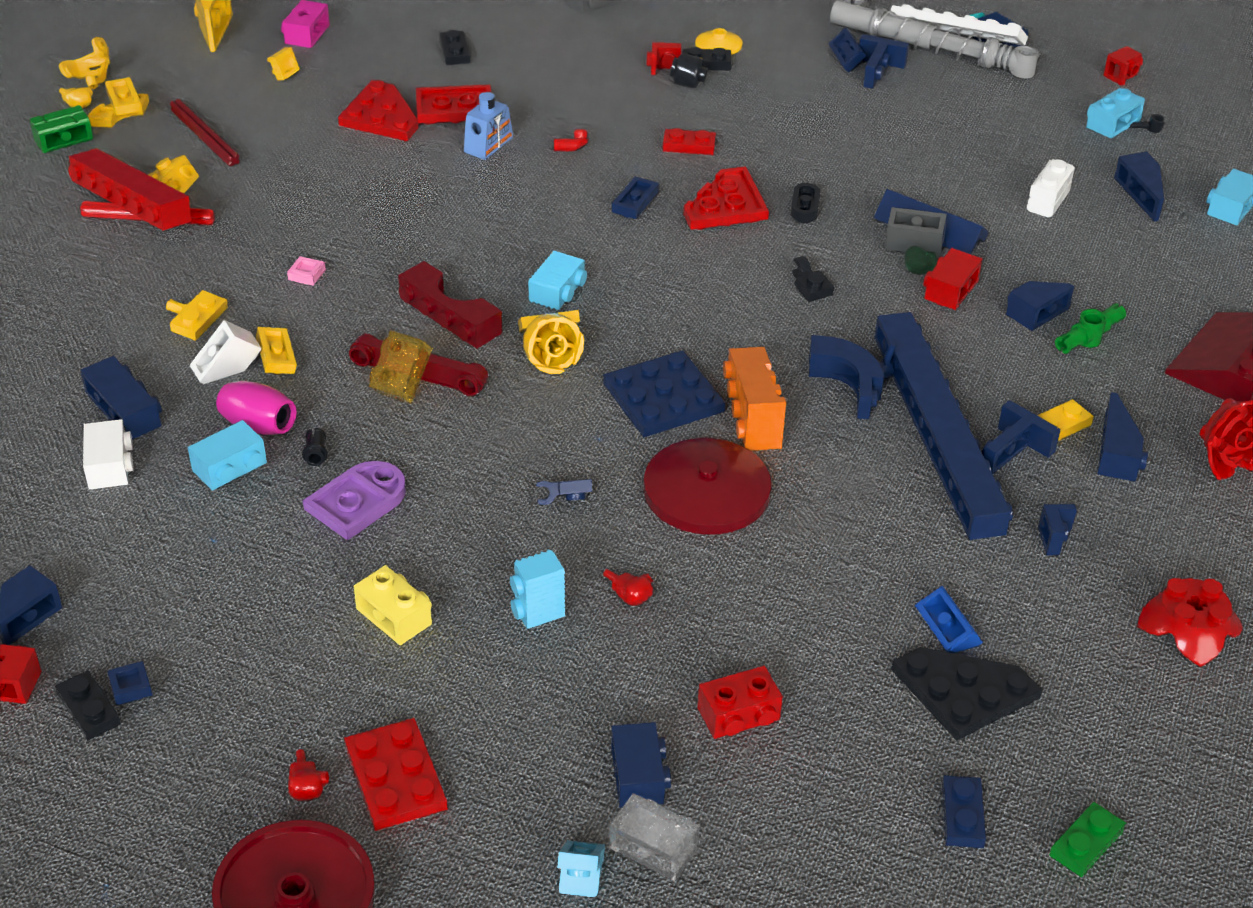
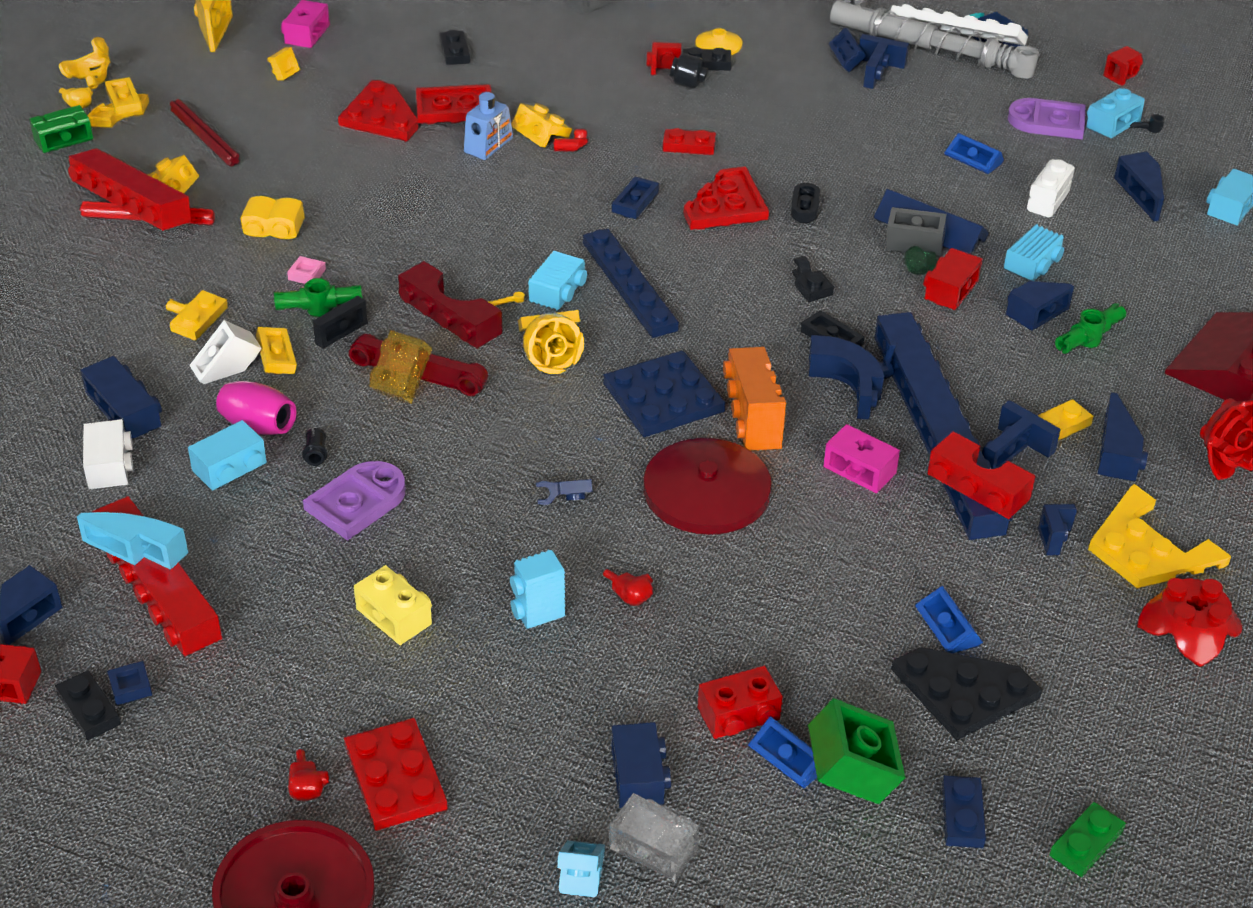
(134, 537): none -> medium azure slope
(170, 596): none -> red brick
(272, 217): none -> yellow brick
(316, 297): none -> green pin
(340, 322): none -> black plate
(517, 297): none -> yellow hinge
(539, 124): none -> yellow bracket
(630, 283): none -> dark blue plate
(785, 752): none -> blue slope
(825, 325): none -> black plate
(856, 751): none -> green brick
(861, 458): none -> dark pink brick
(974, 154): none -> blue slope
(999, 489): none -> red arch
(1034, 253): none -> medium azure brick
(1048, 117): none -> medium lavender tile
(1143, 553): none -> yellow wing

